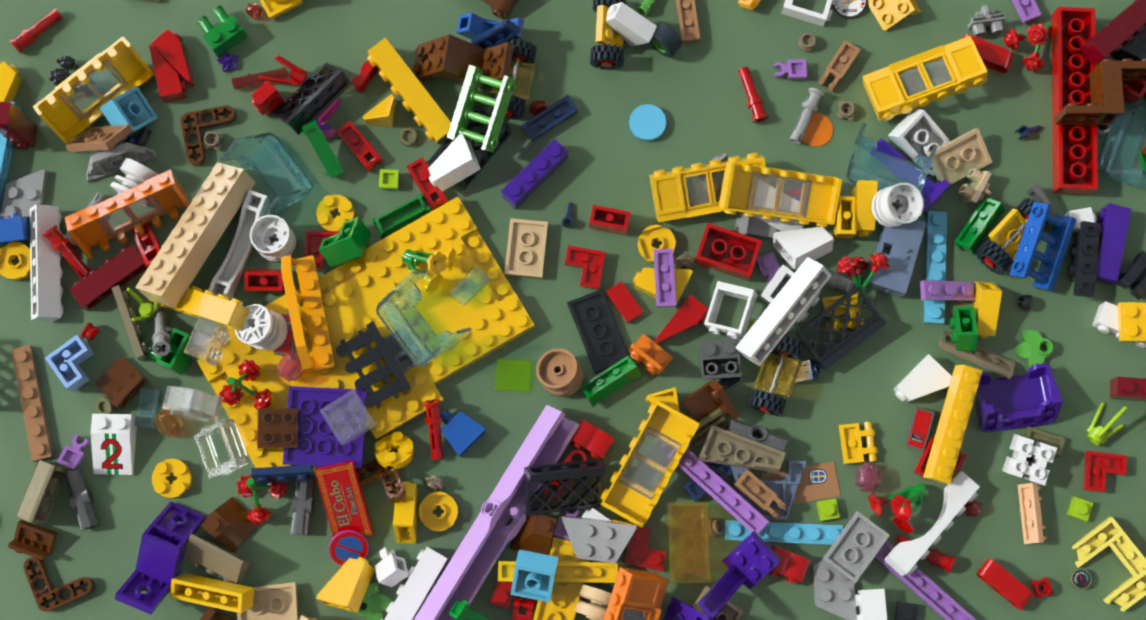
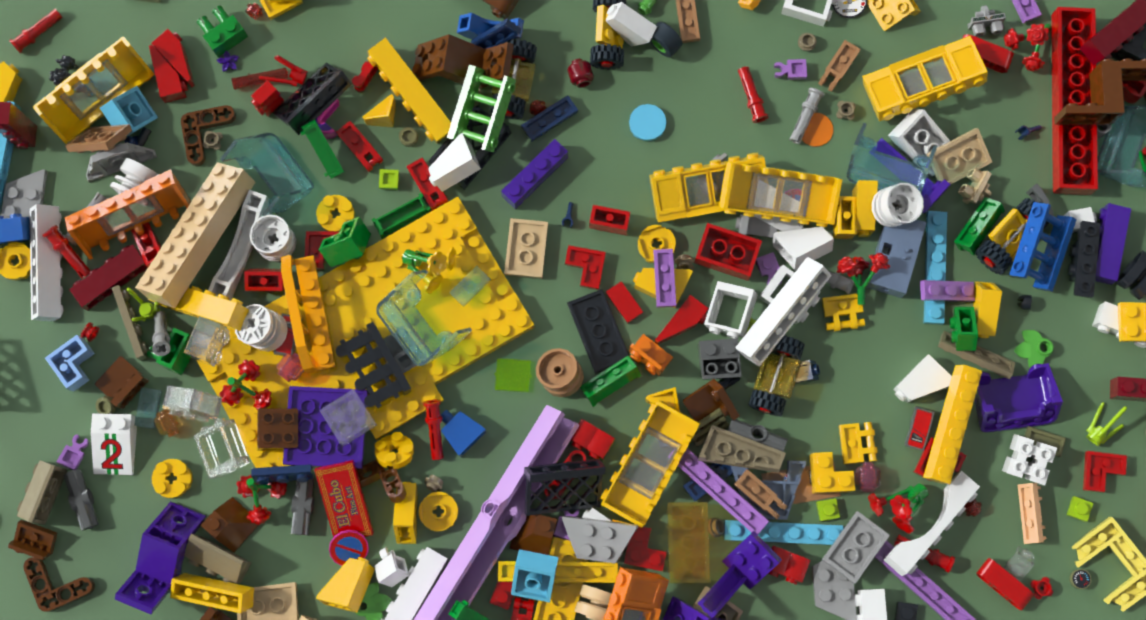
(32, 403): medium nougat plate -> none
(580, 73): none -> dark red head
(824, 478): none -> yellow brick
(846, 343): black fence -> none
(1020, 563): none -> clear bracket

